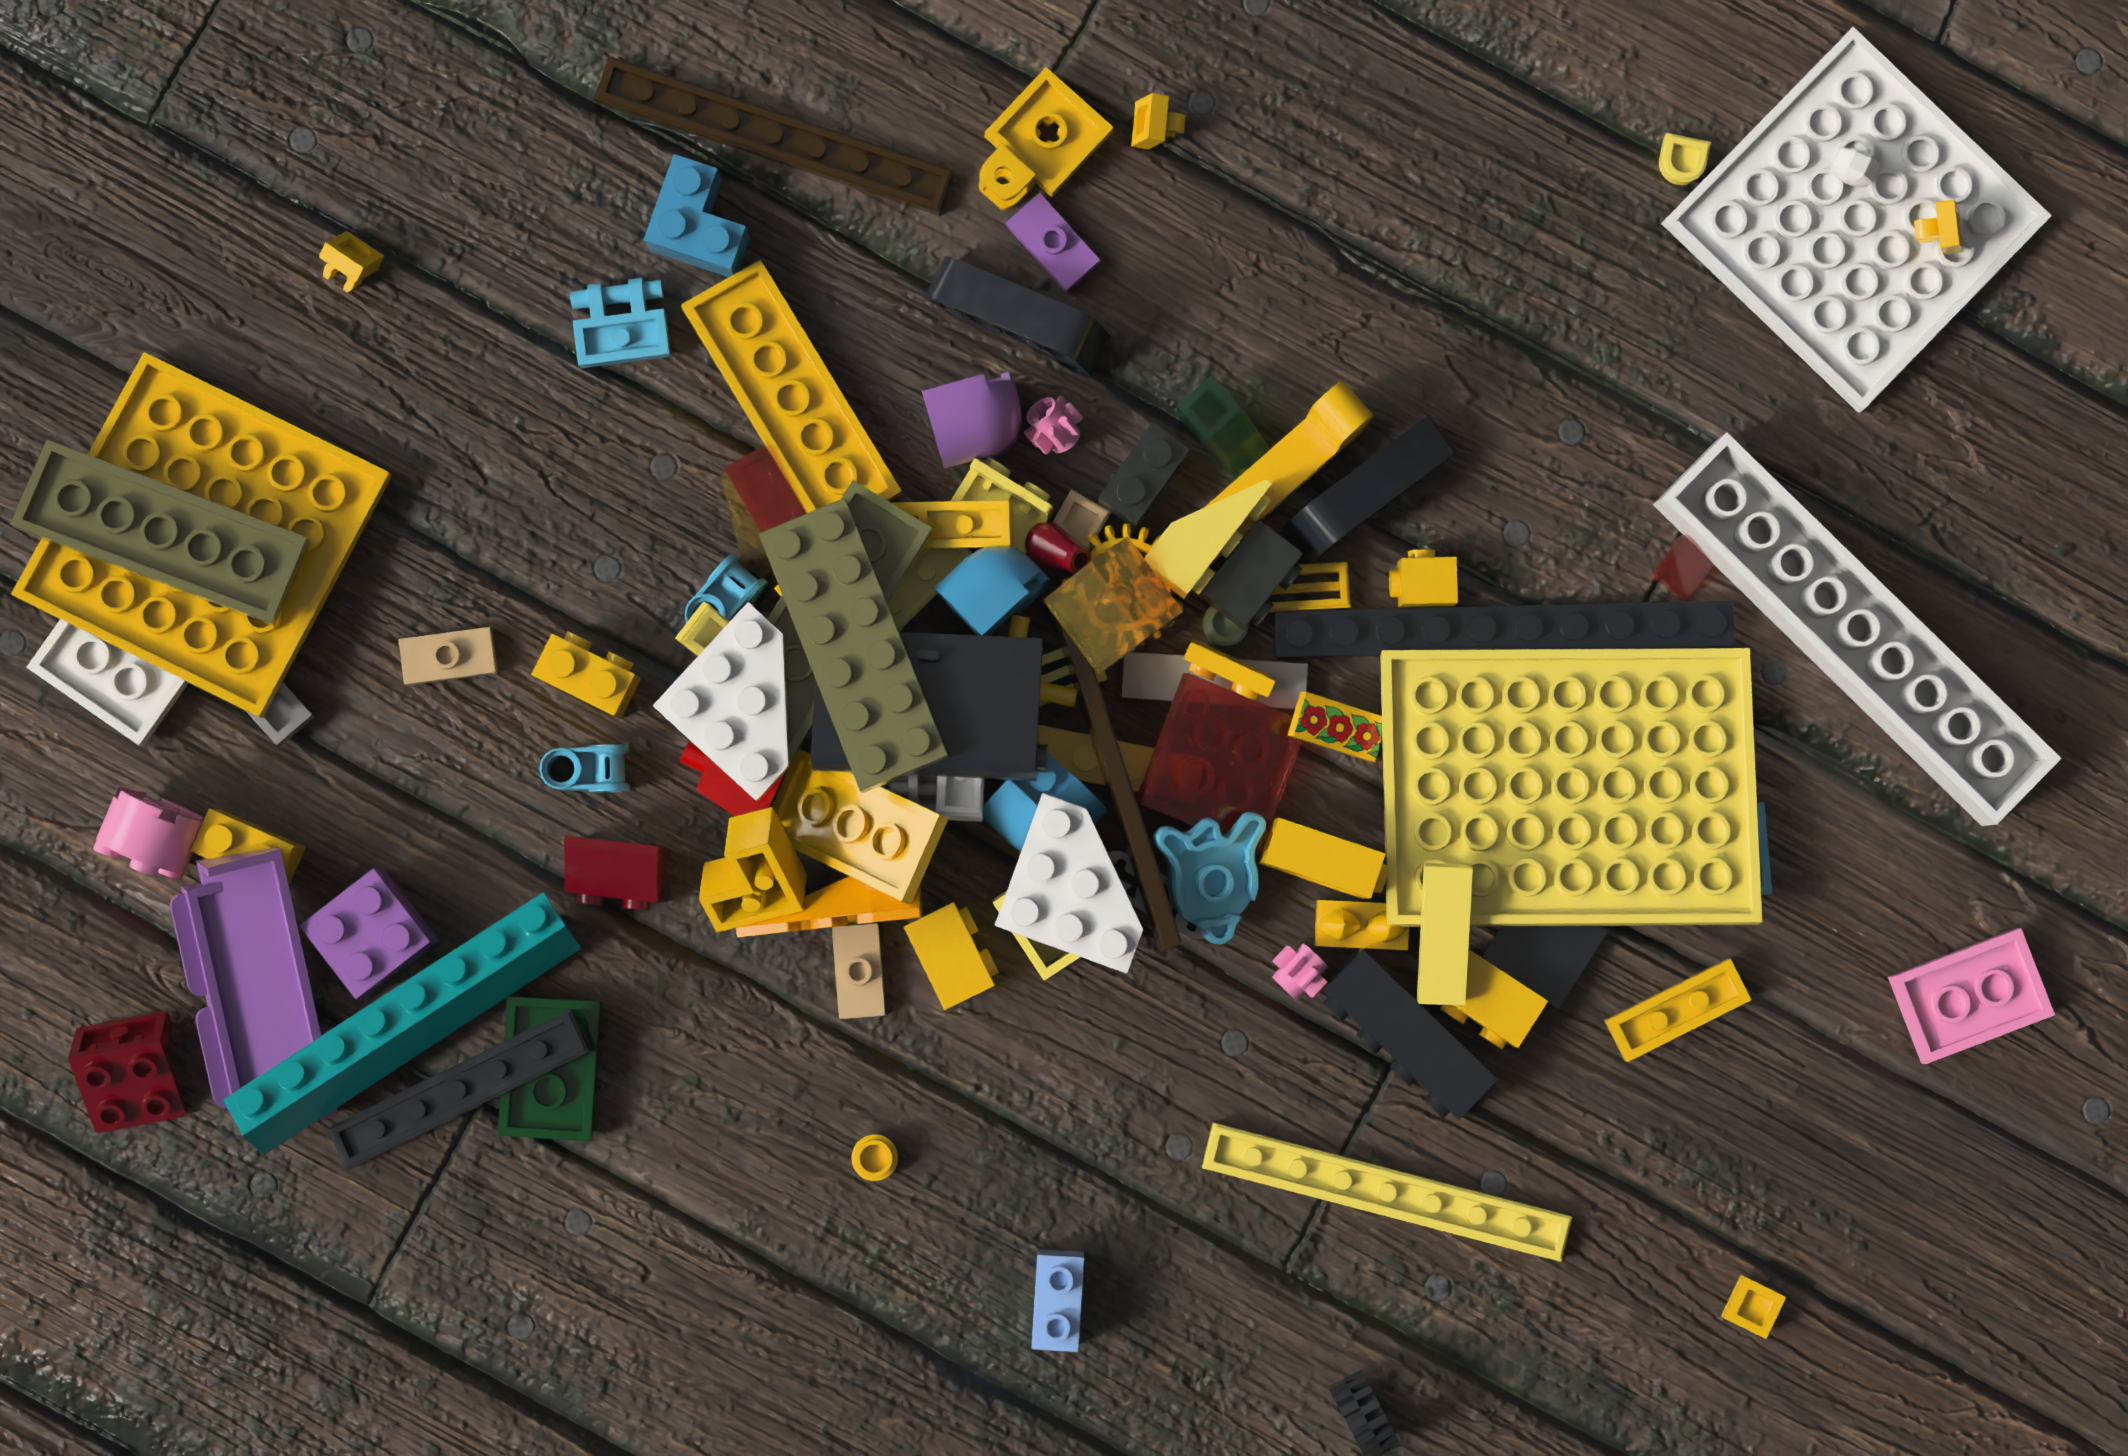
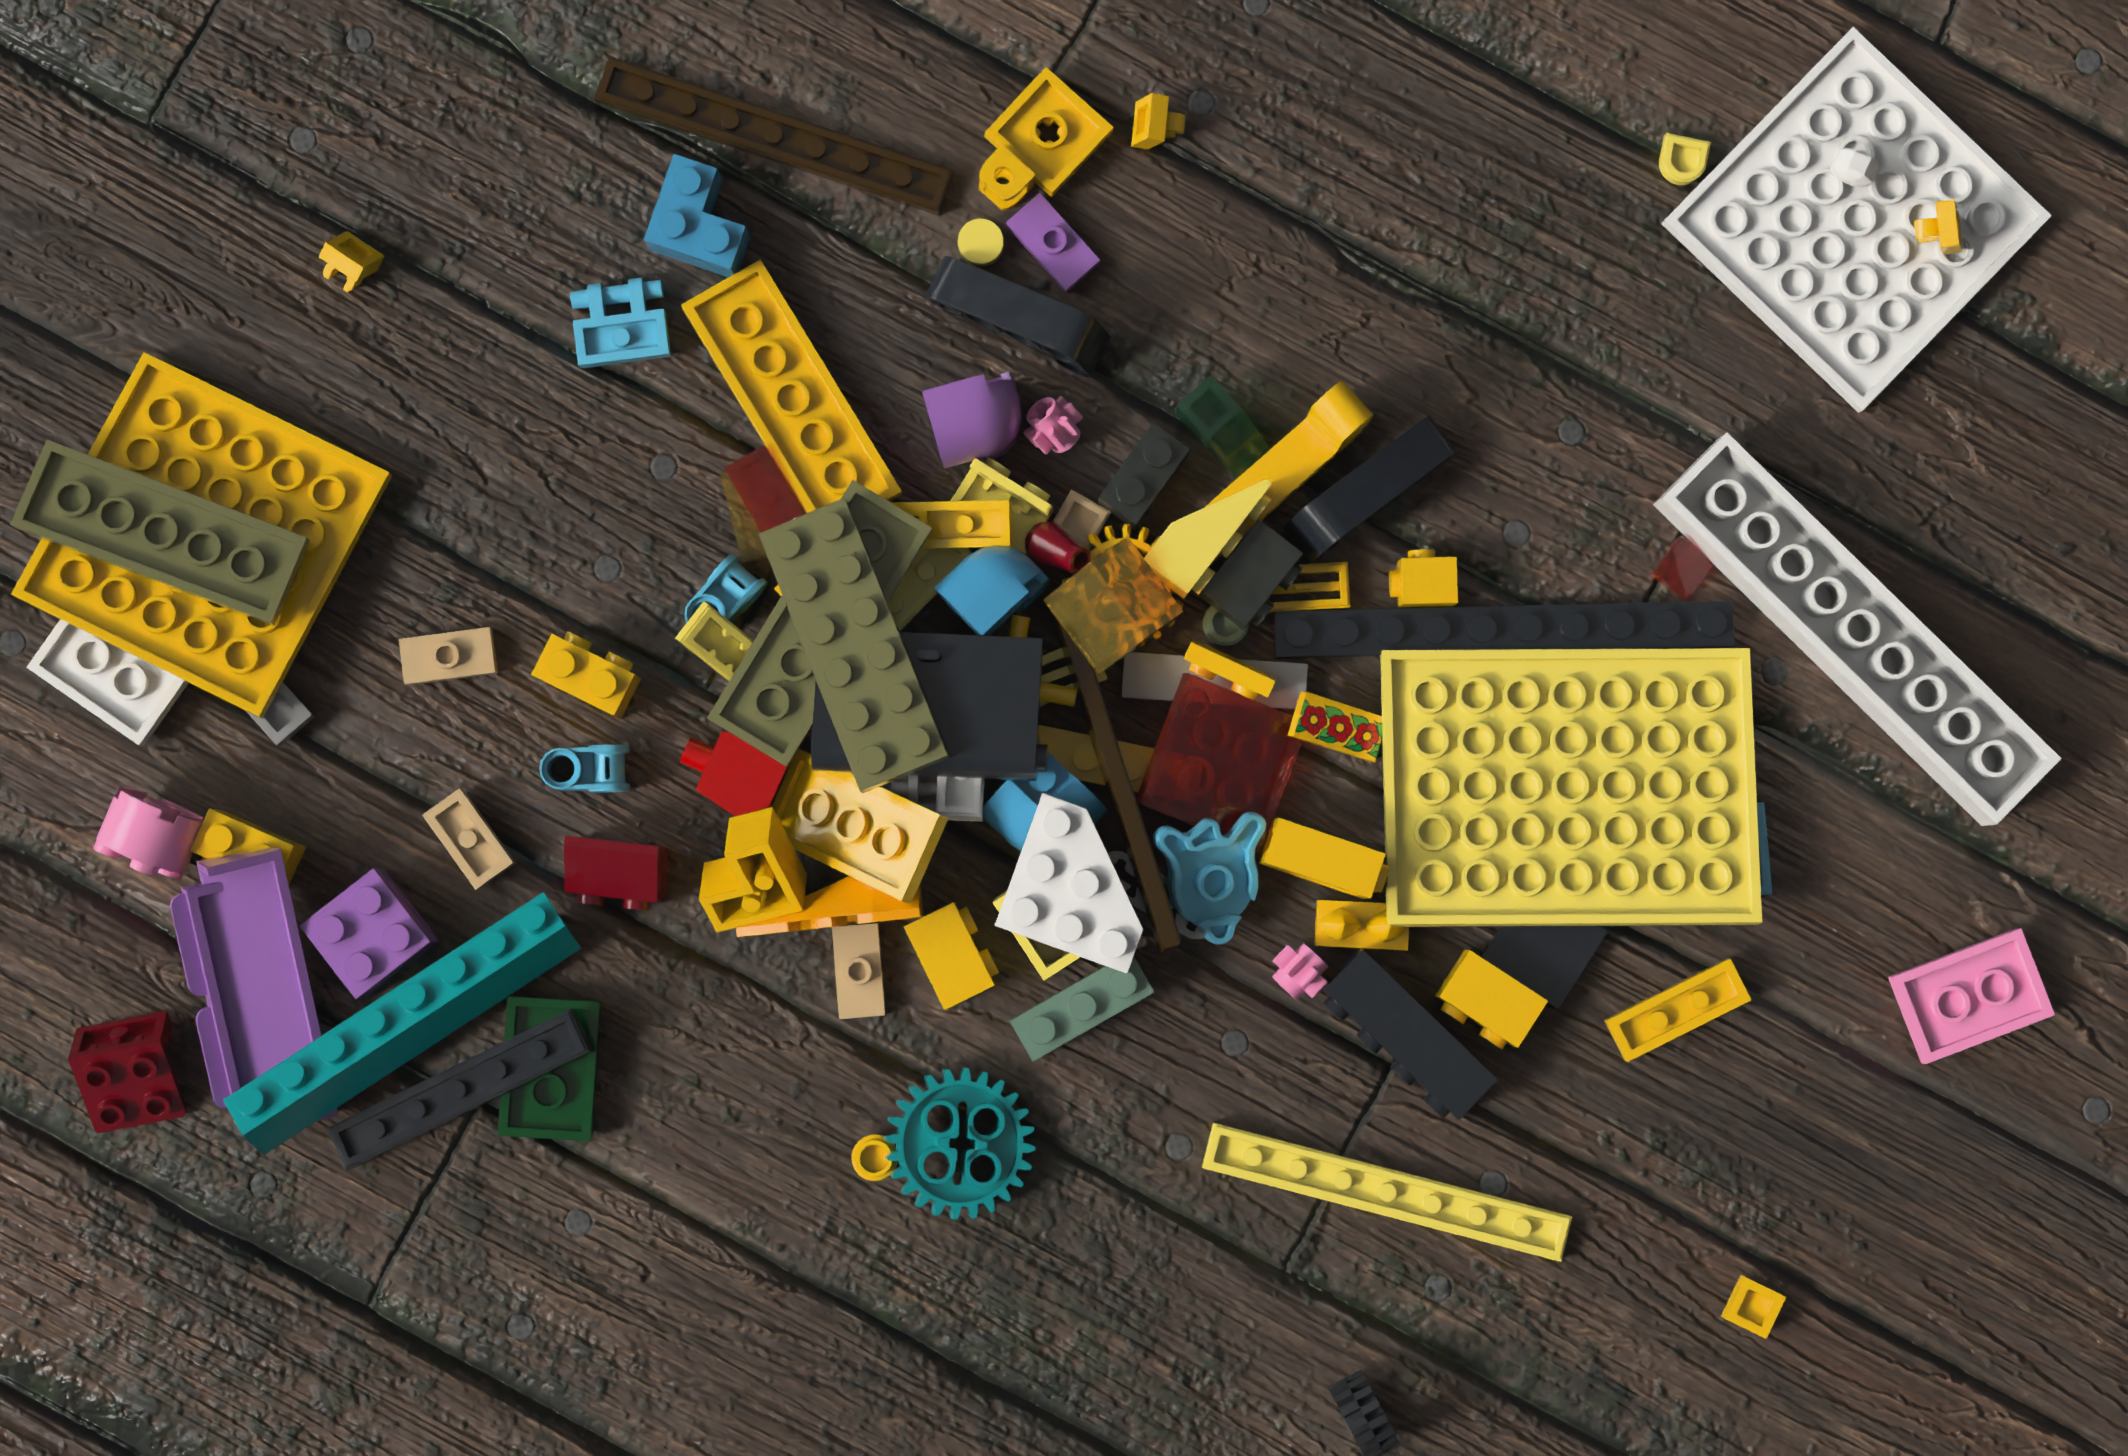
(469, 839): none -> tan plate
(736, 702): white plate -> none
(980, 242): none -> light yellow tile
(1001, 1145): none -> teal gear
(1057, 1300): light blue brick -> none
(1079, 1008): none -> sand green brick
(1444, 934): light yellow tile -> none

